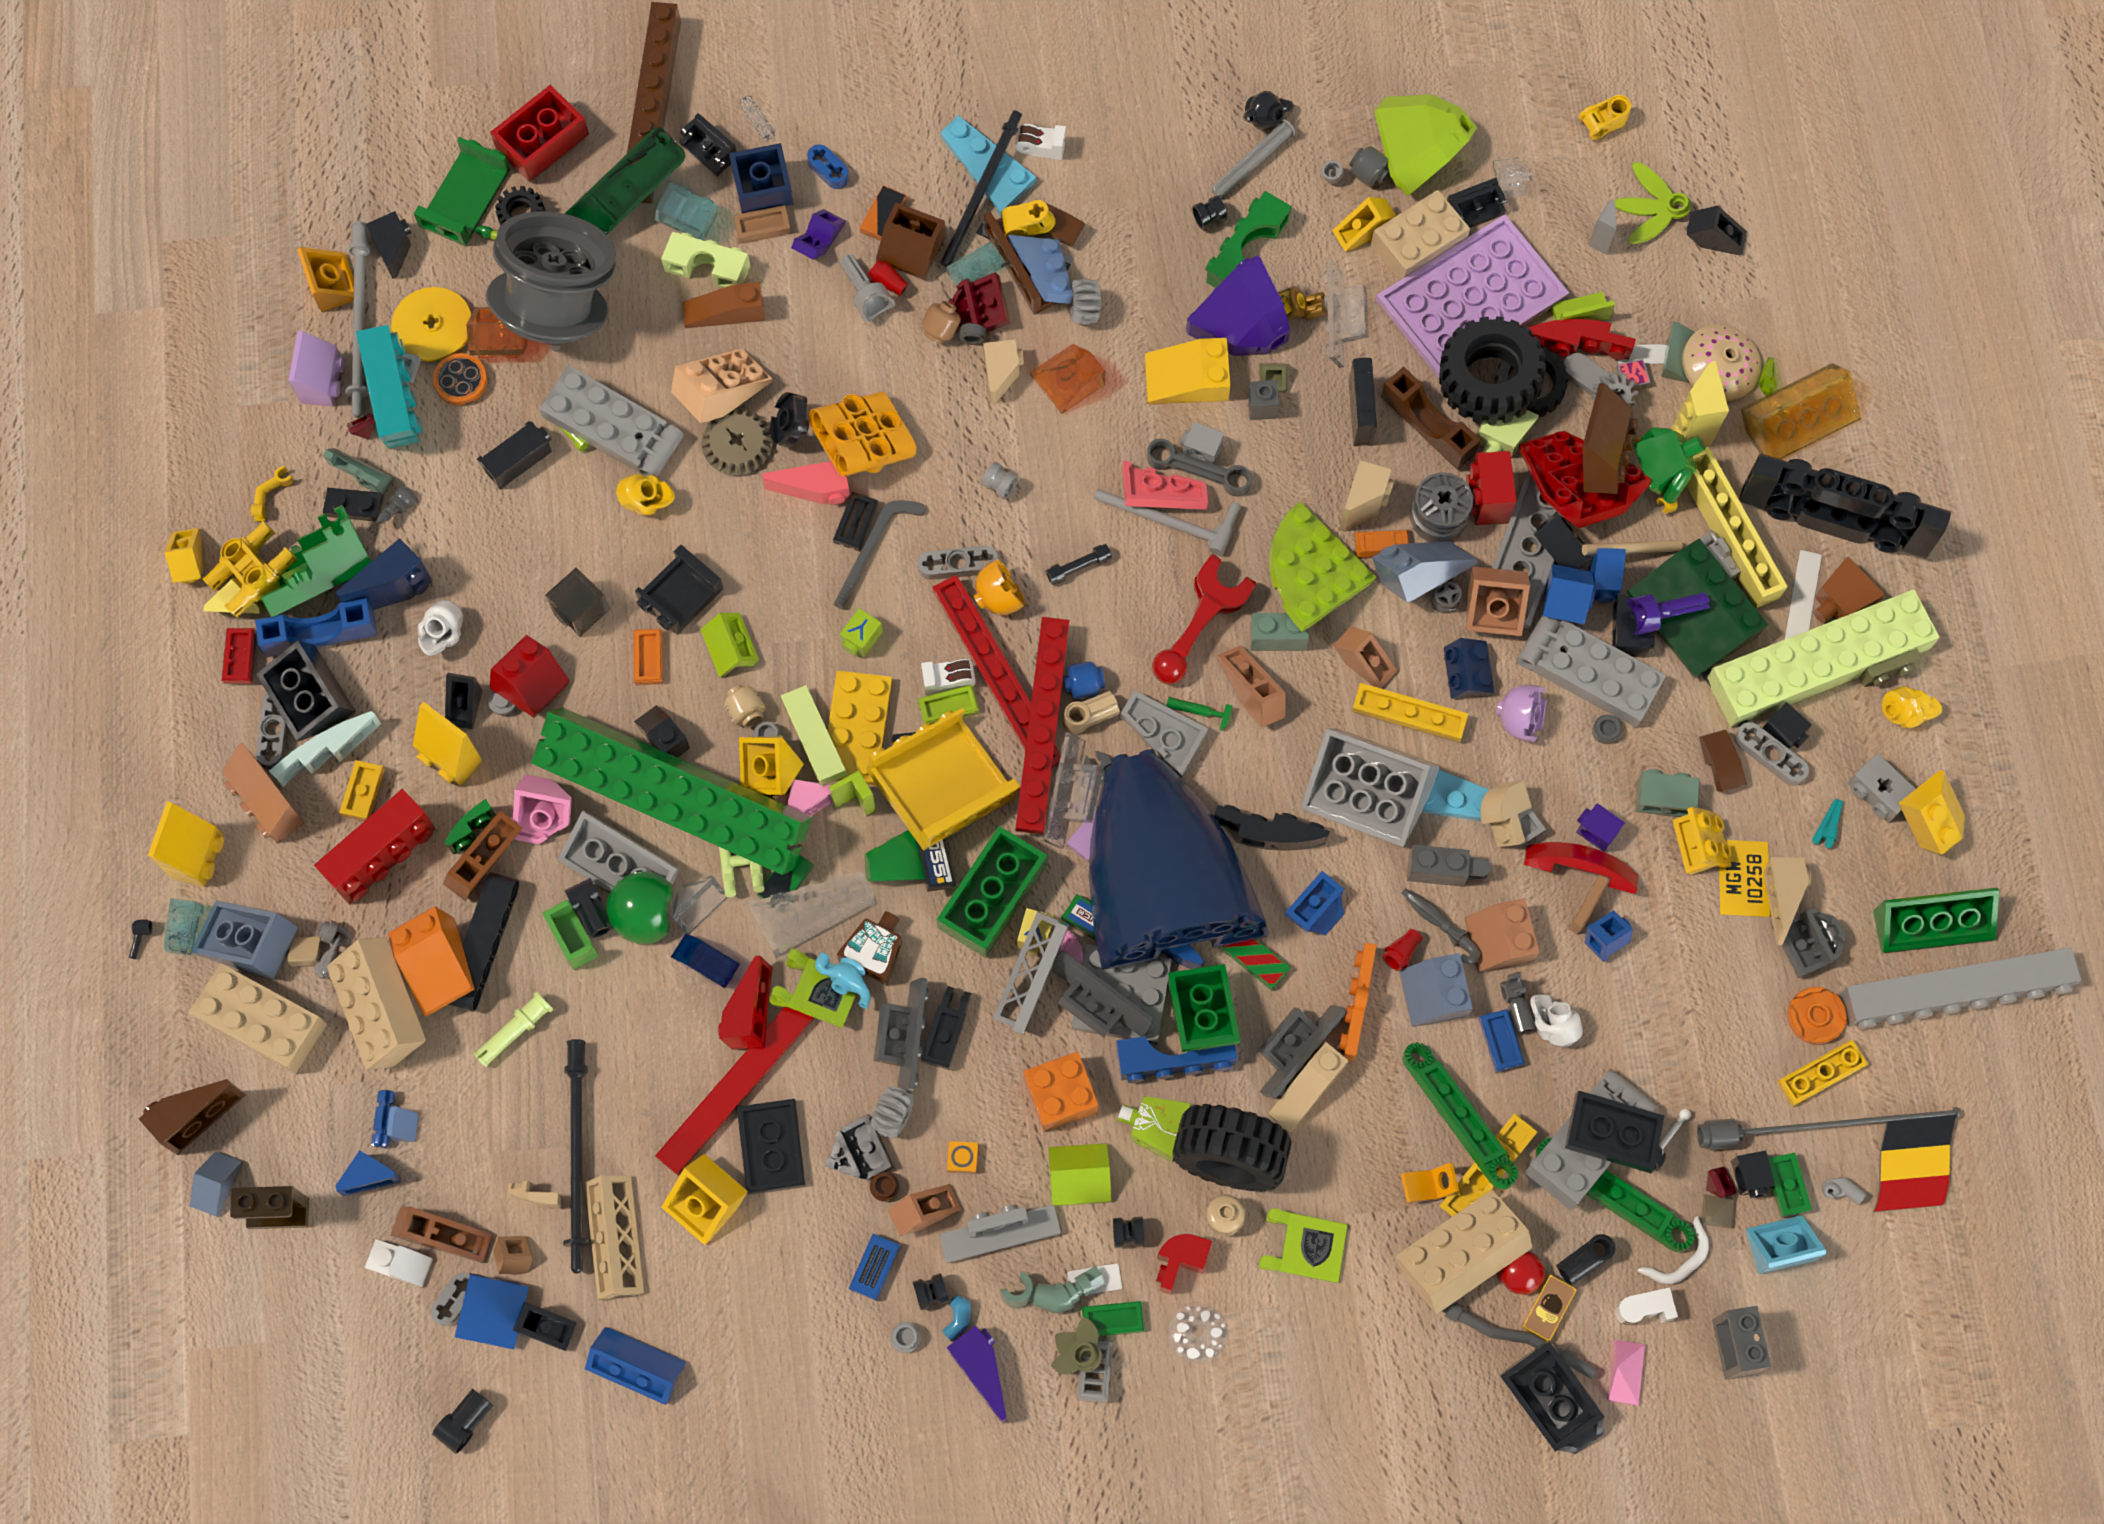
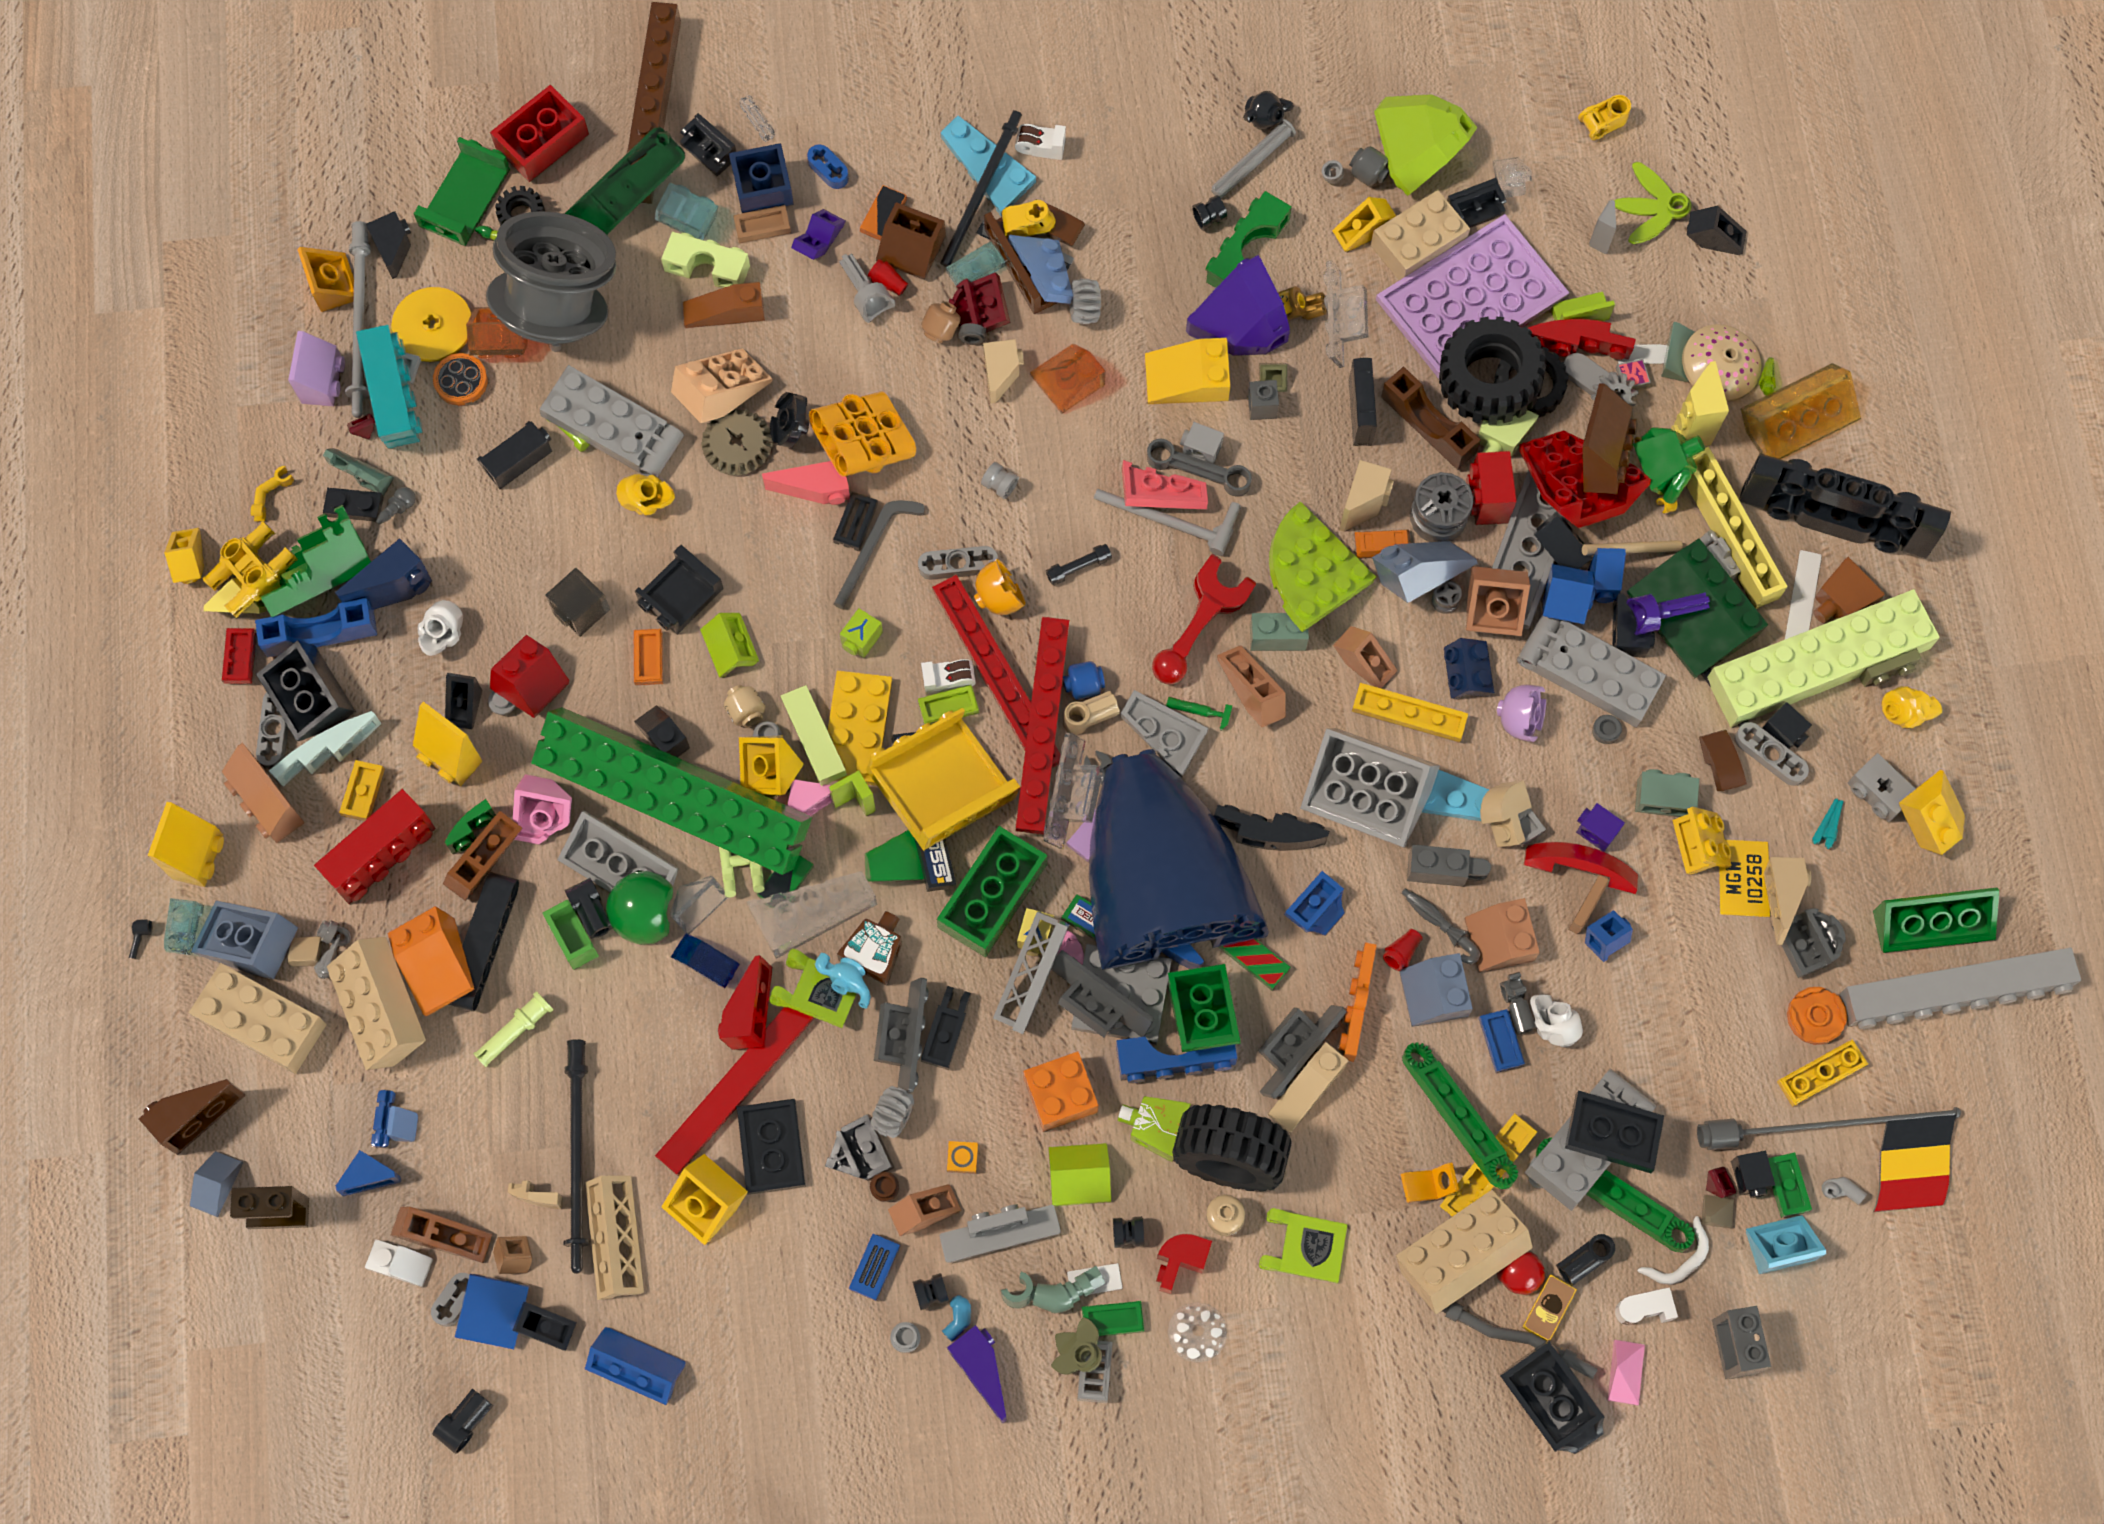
(1684, 1115): white hinge -> none

